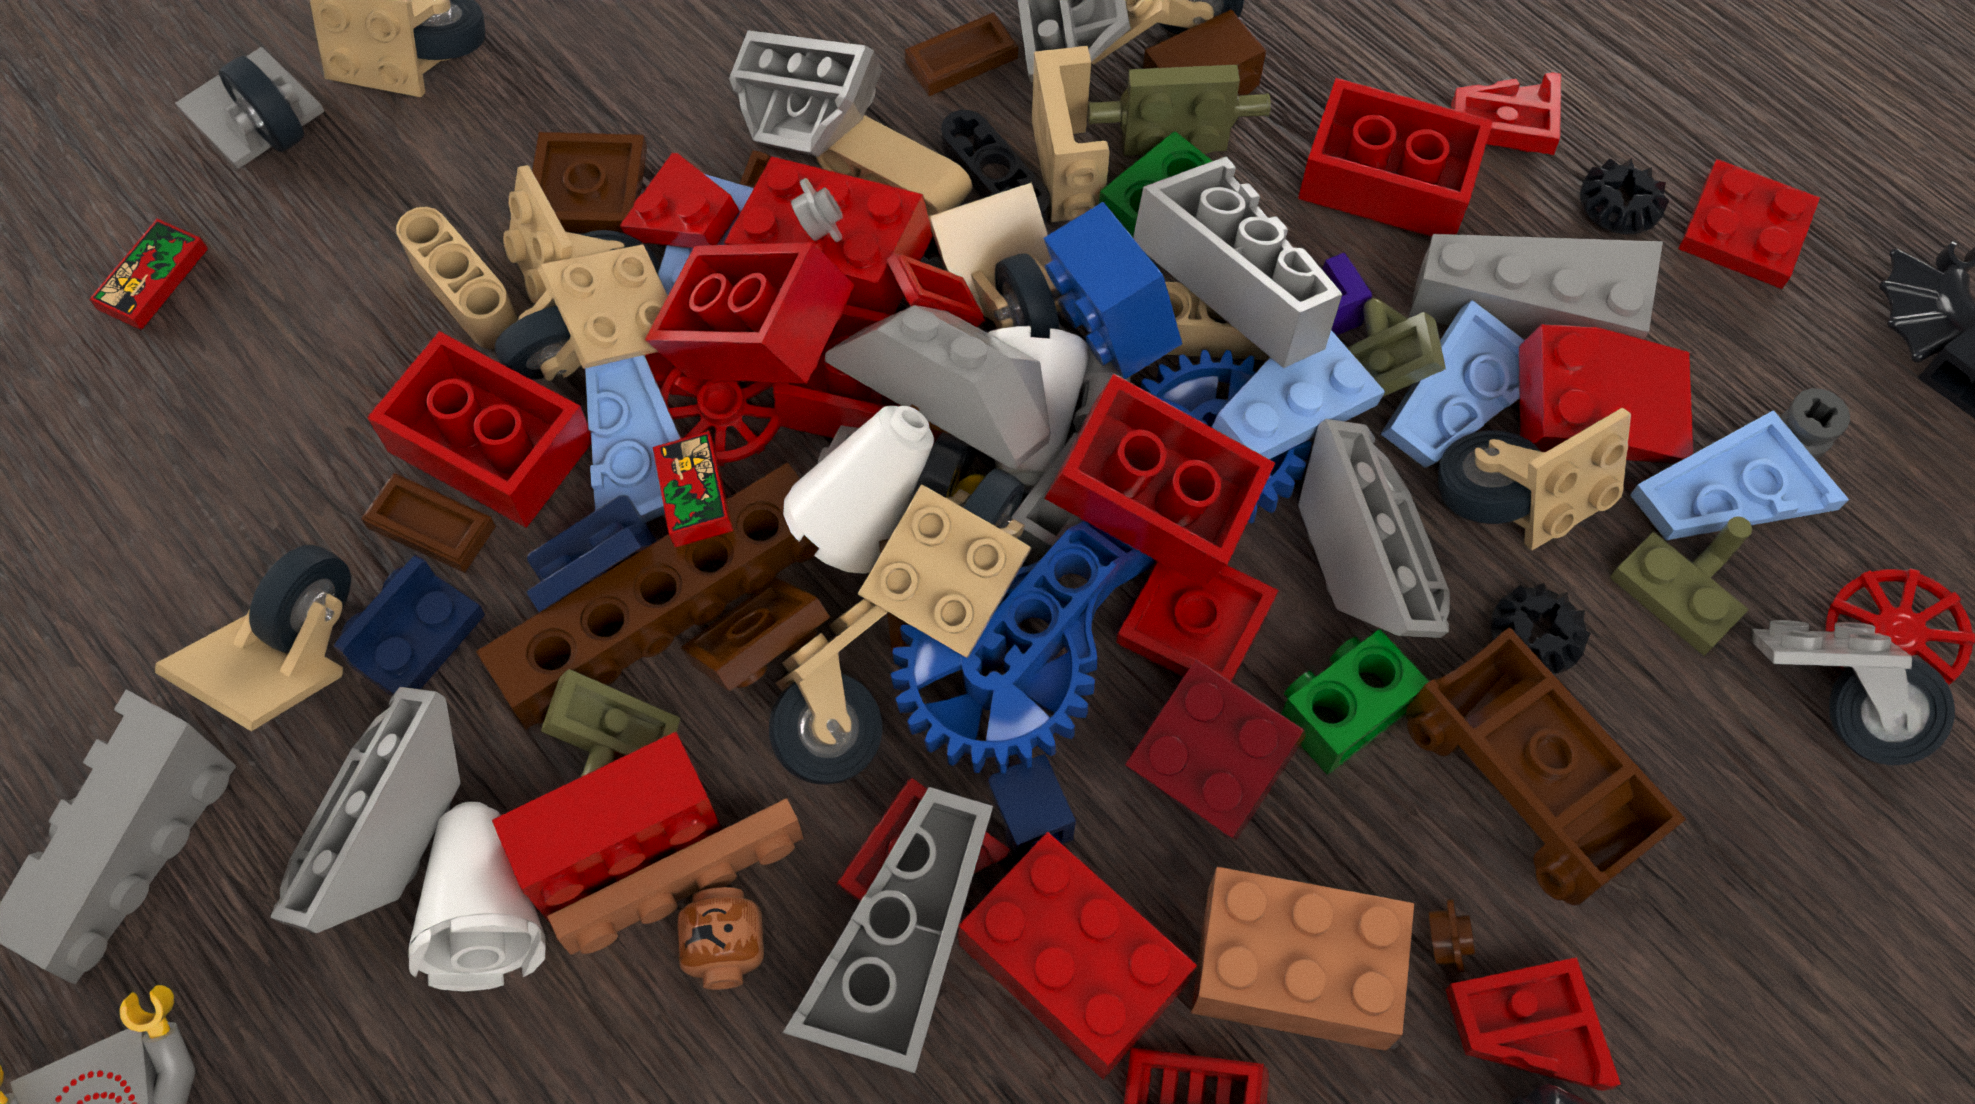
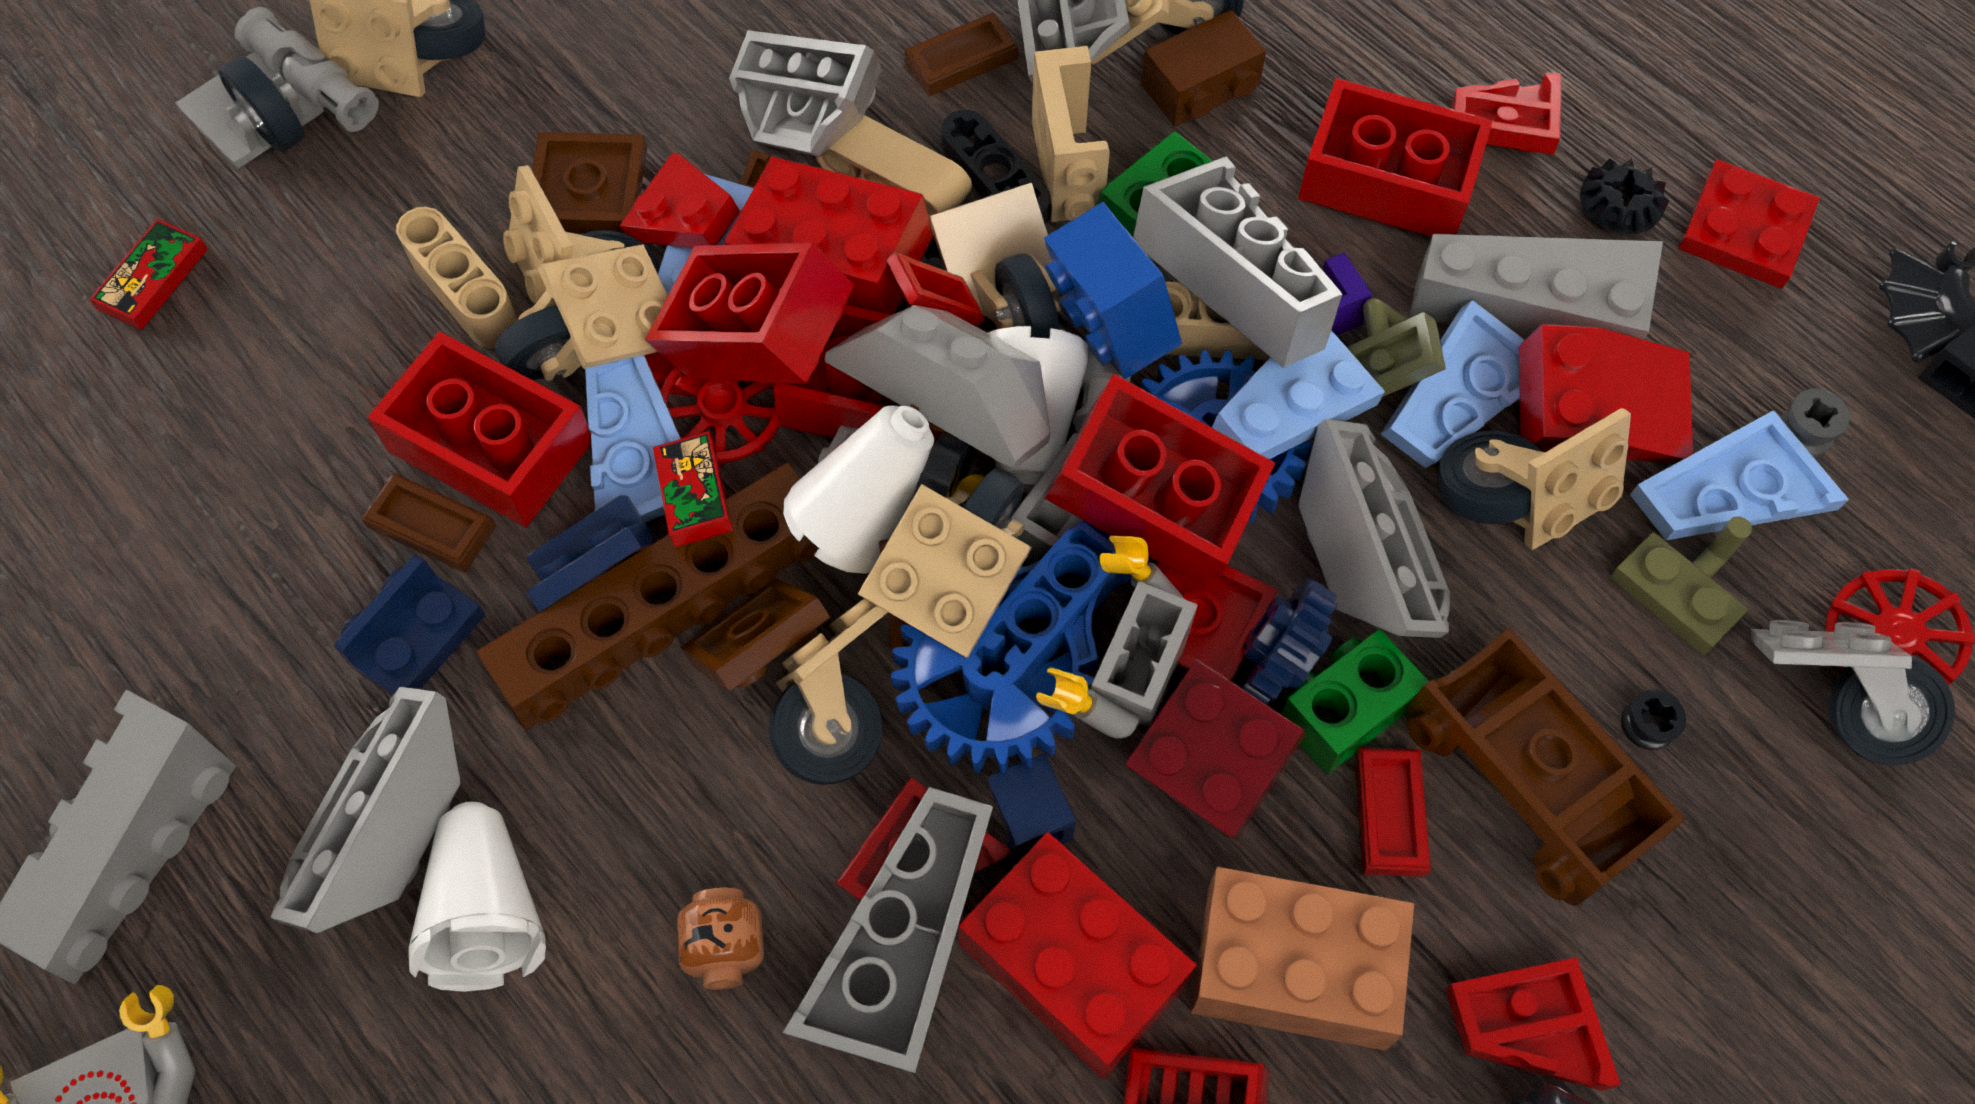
(275, 650): tan plate -> none
(306, 69): none -> light grey piece
(603, 720): olive plate -> none
(606, 825): red brick -> none
(657, 888): nougat plate -> none
(817, 212): light grey plate -> none
(1140, 654): none -> light grey torso
(1193, 101): olive plate -> none
(1287, 641): none -> dark blue gear
(1392, 812): none -> red tile
(1451, 936): reddish brown plate -> none
(1567, 625): black gear -> none
(1649, 735): none -> black bush

